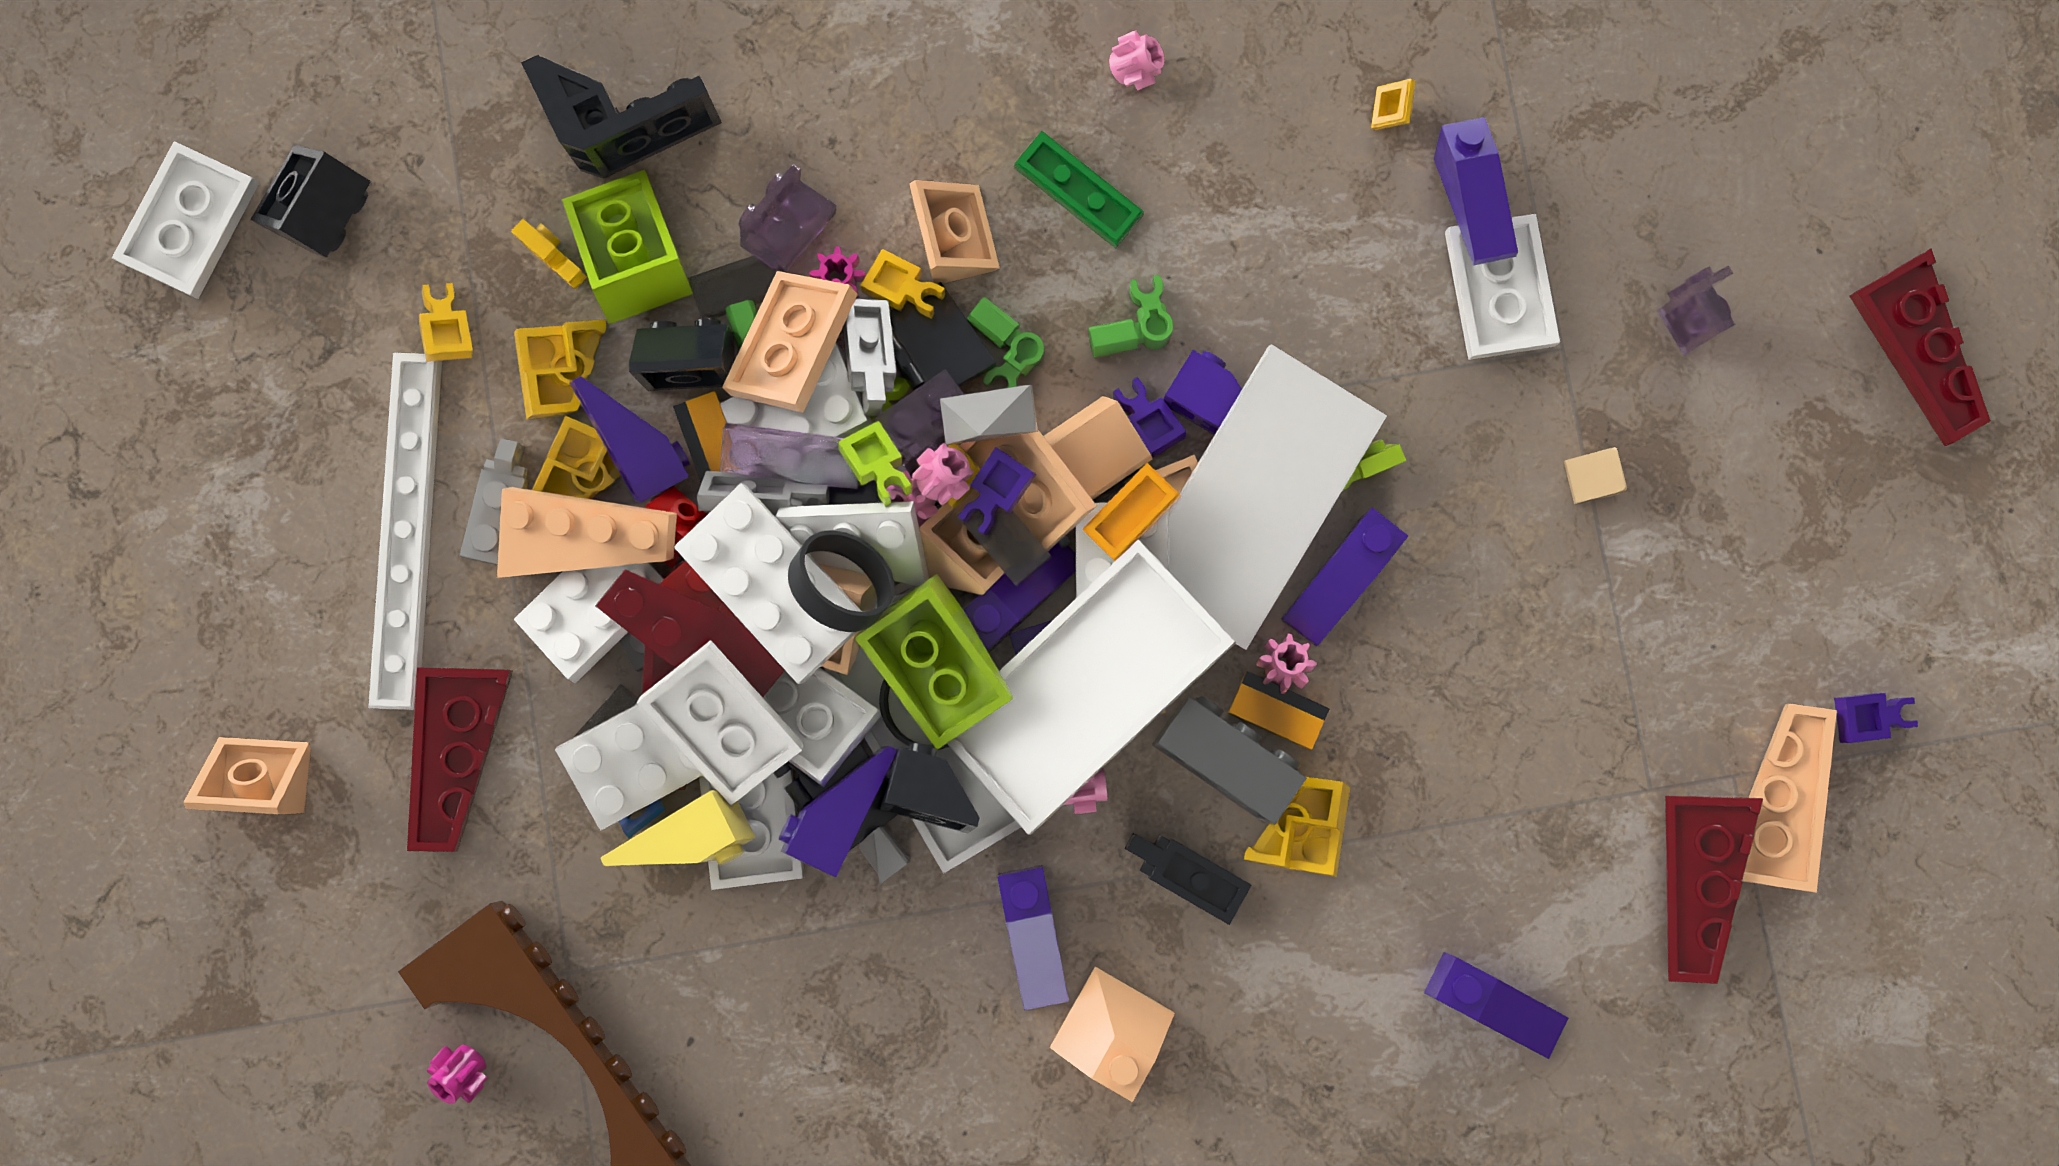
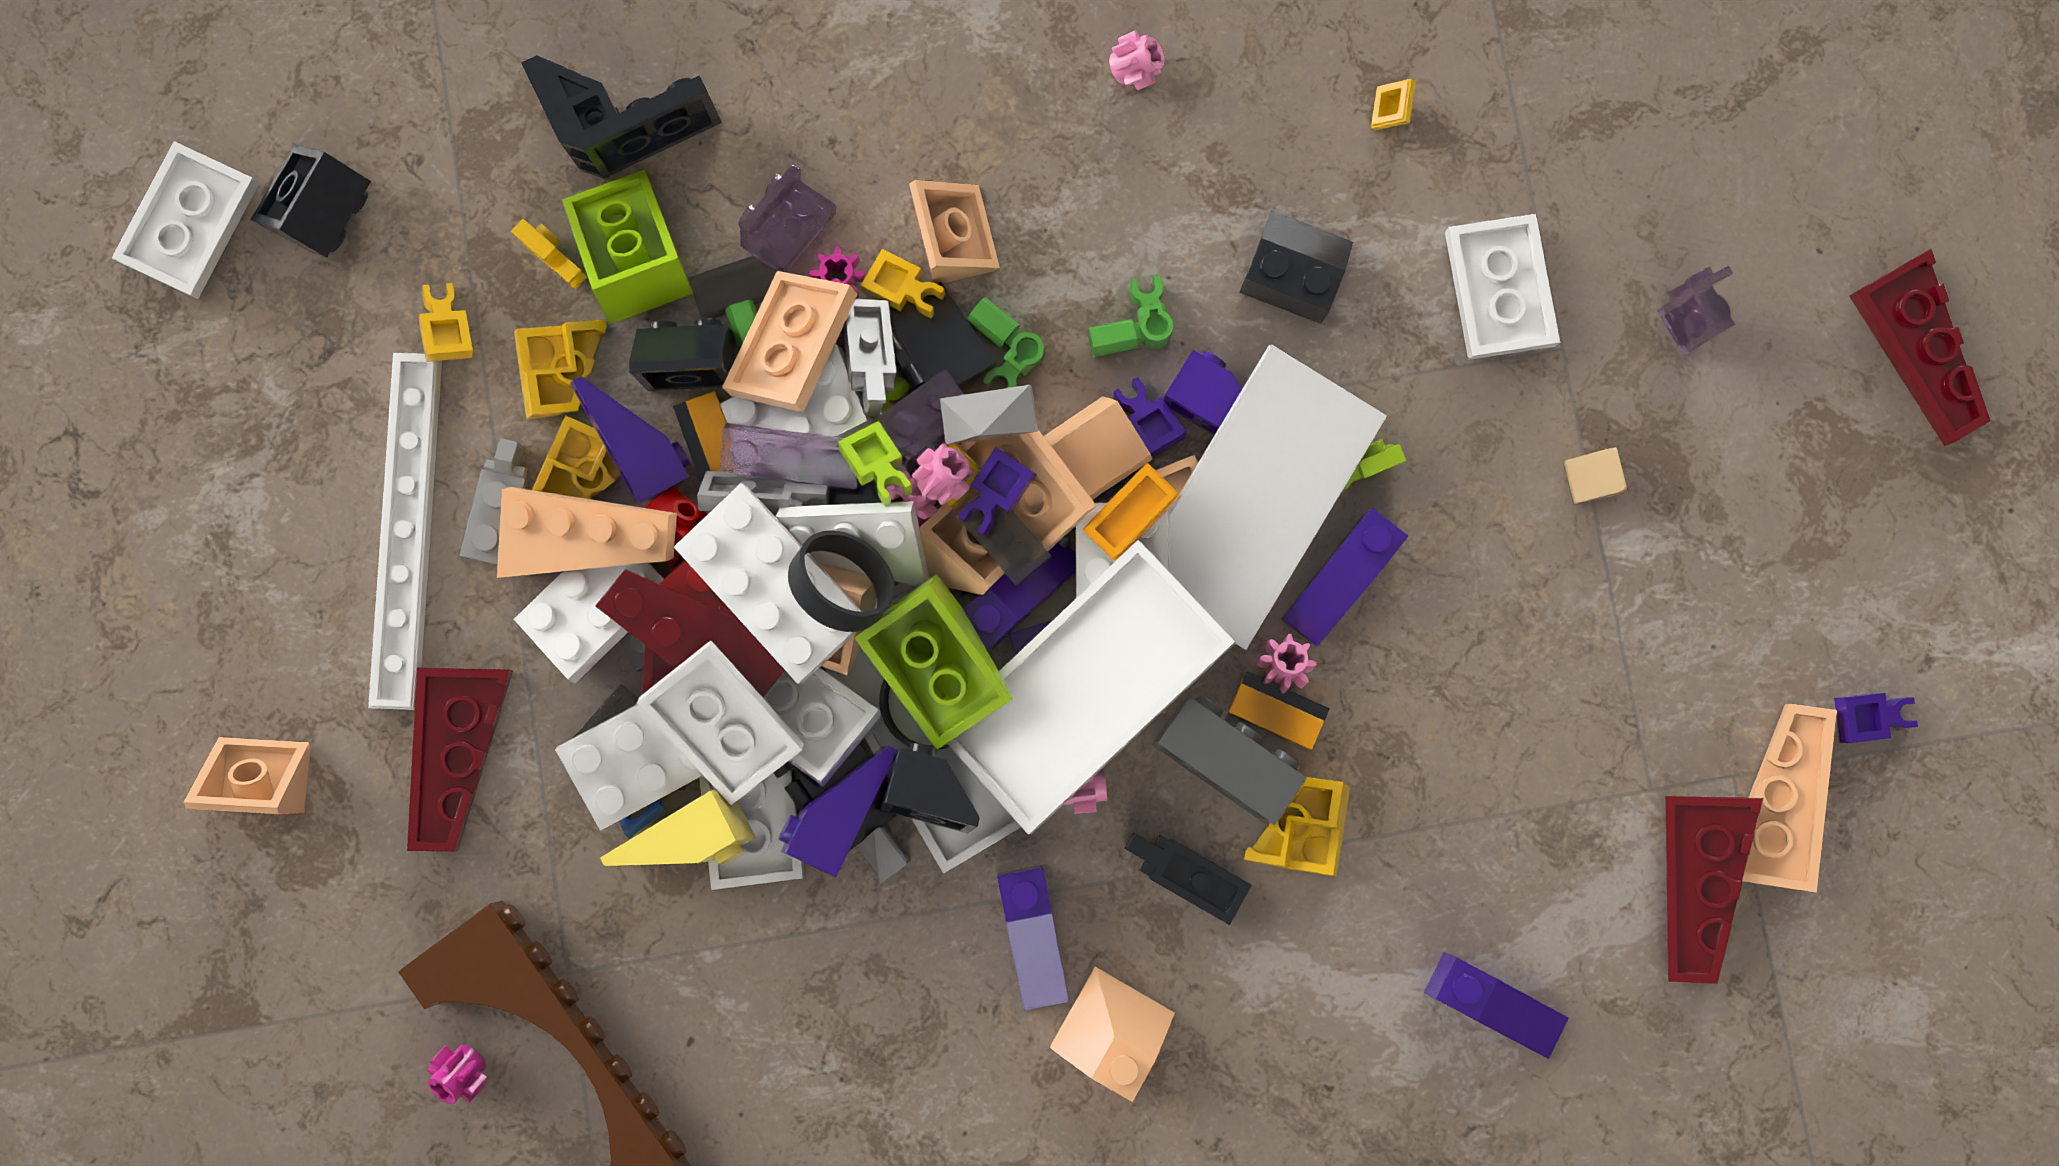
(1078, 189): green tile -> none
(1297, 267): none -> black slope
(1476, 189): dark purple slope -> none

